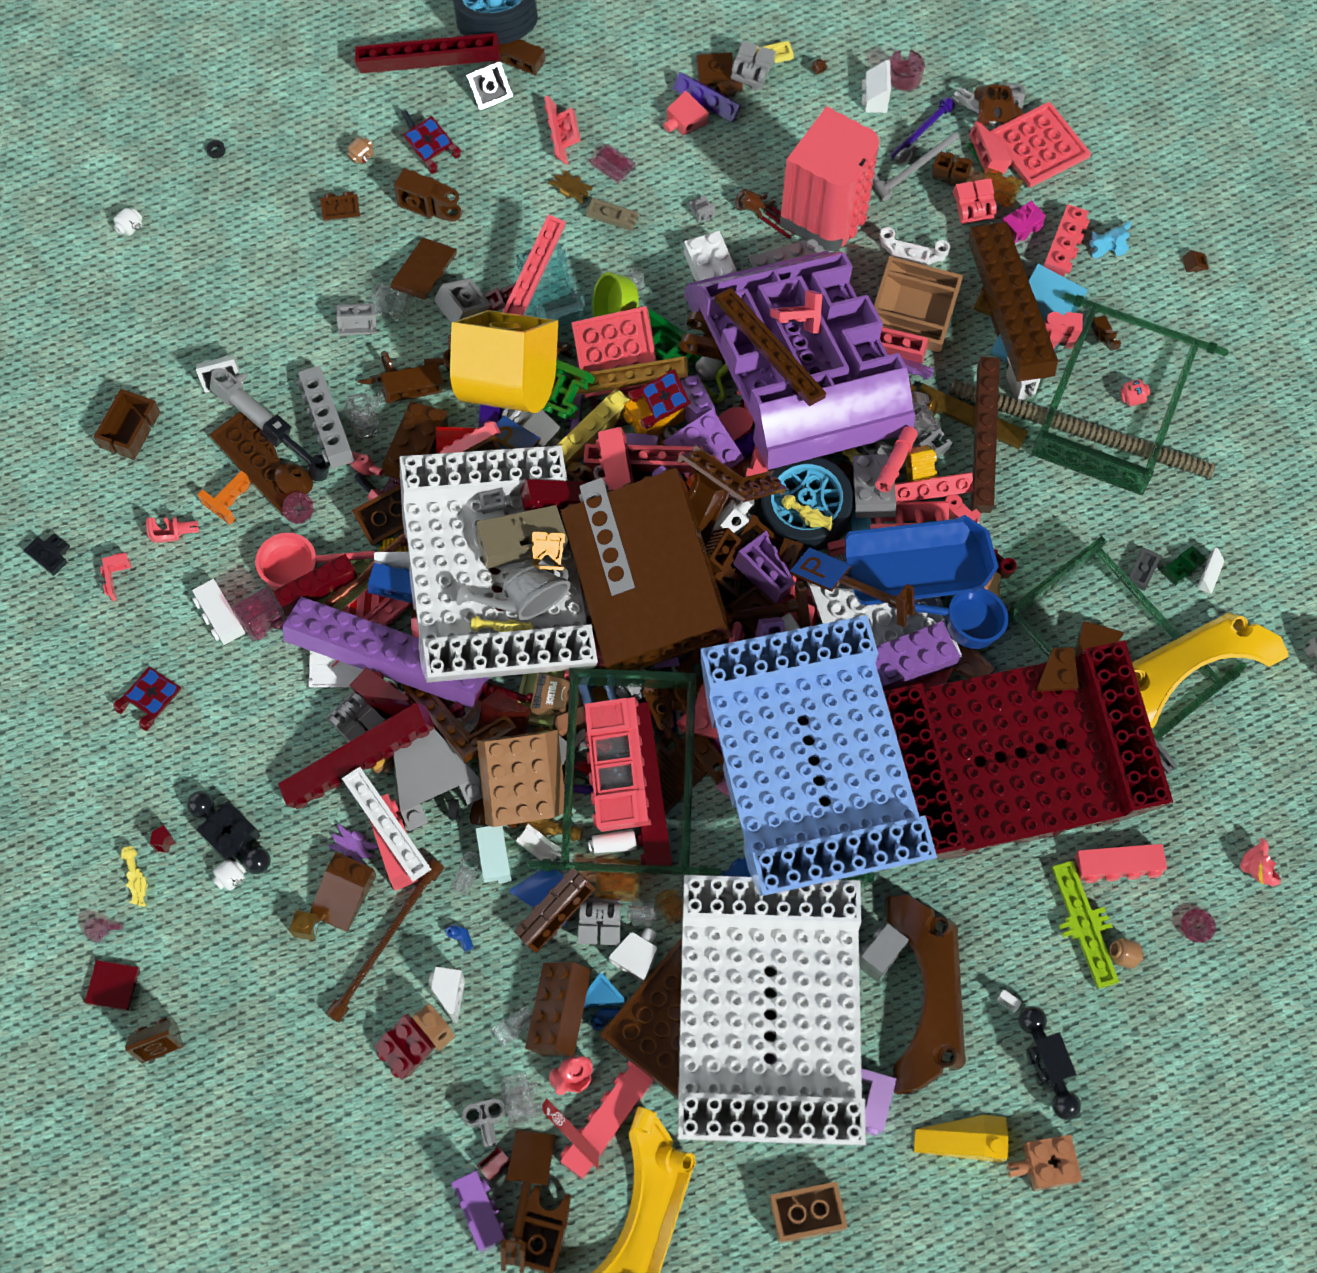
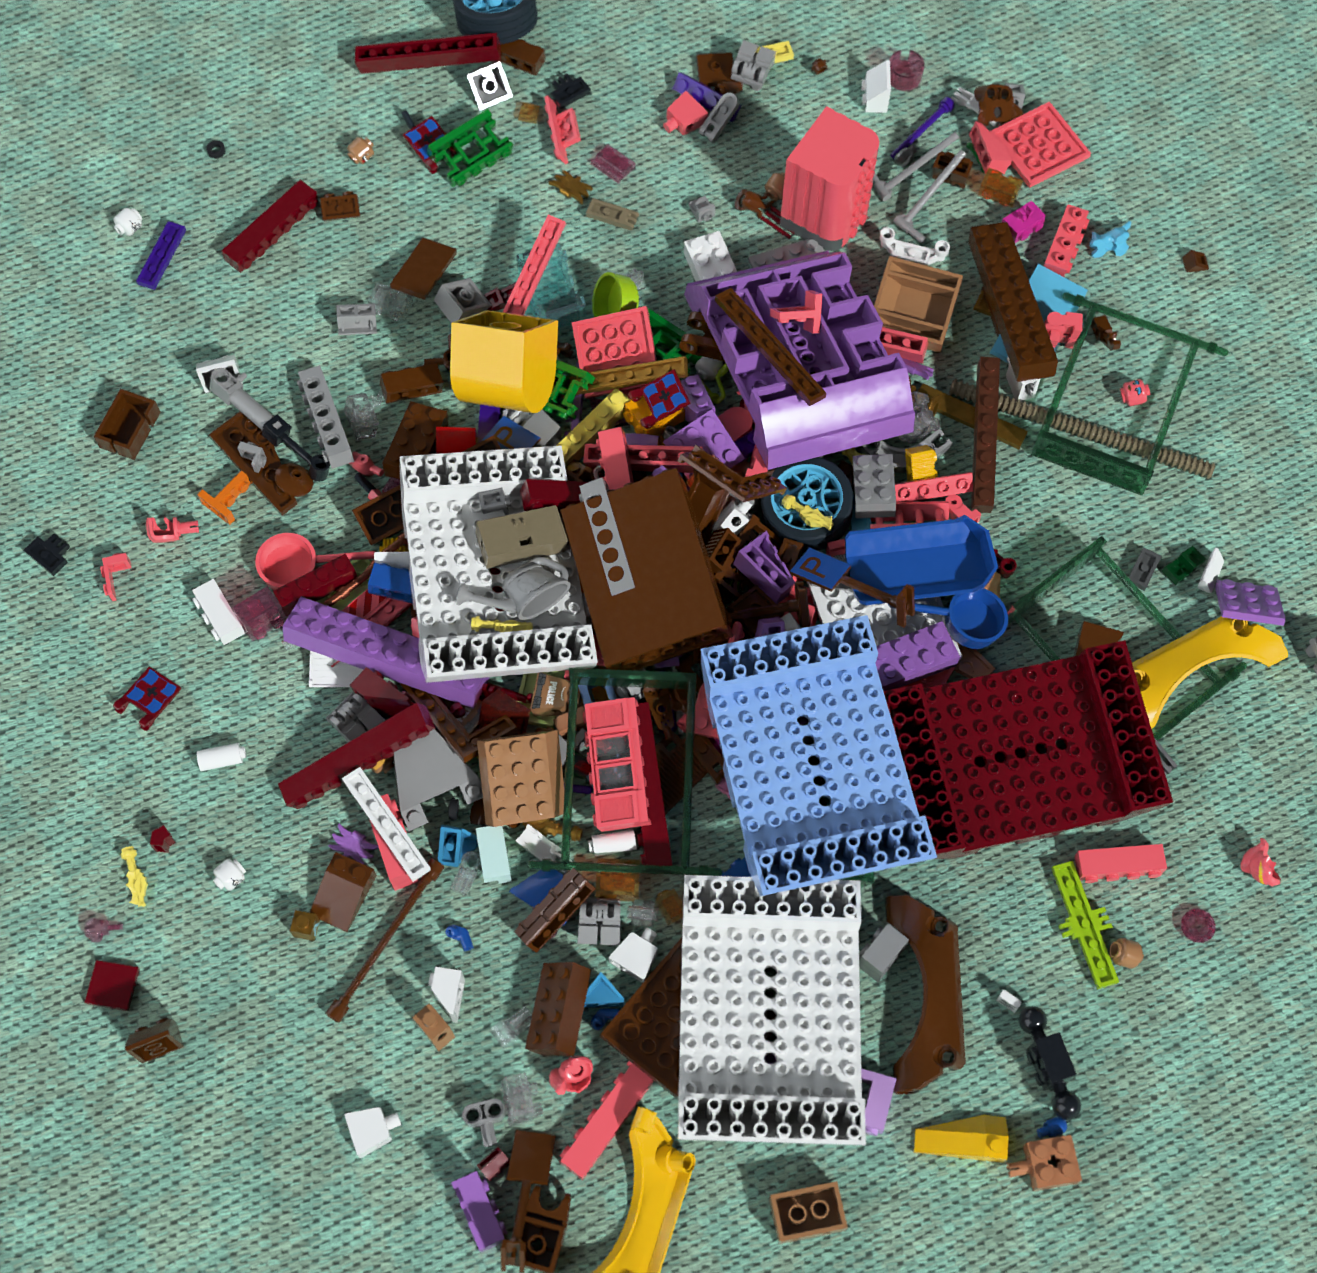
(161, 255): none -> dark purple plate
(220, 756): none -> white brick
(226, 819): black brick -> none
(254, 453): none -> light grey bracket
(270, 226): none -> dark red brick
(293, 500): clear pink gear -> none
(370, 1129): none -> white torso
(376, 378): reddish brown piece -> none
(404, 1047): dark red plate -> none
(425, 196): reddish brown brick -> none
(454, 844): none -> dark azure slope
(463, 135): none -> green fence
(474, 438): coral piece -> none
(529, 113): none -> clear orange tile
(547, 544): piece -> none
(569, 90): none -> black hinge
(571, 1132): red sticker -> none
(720, 116): none -> light grey plate
(775, 186): none -> medium nougat head
(896, 459): coral piece -> none
(905, 221): none -> light grey bar
(975, 201): coral hips -> none
(1052, 1128): none -> blue cylinder
(1059, 671): reddish brown wing -> none
(1250, 602): none -> medium lavender plate

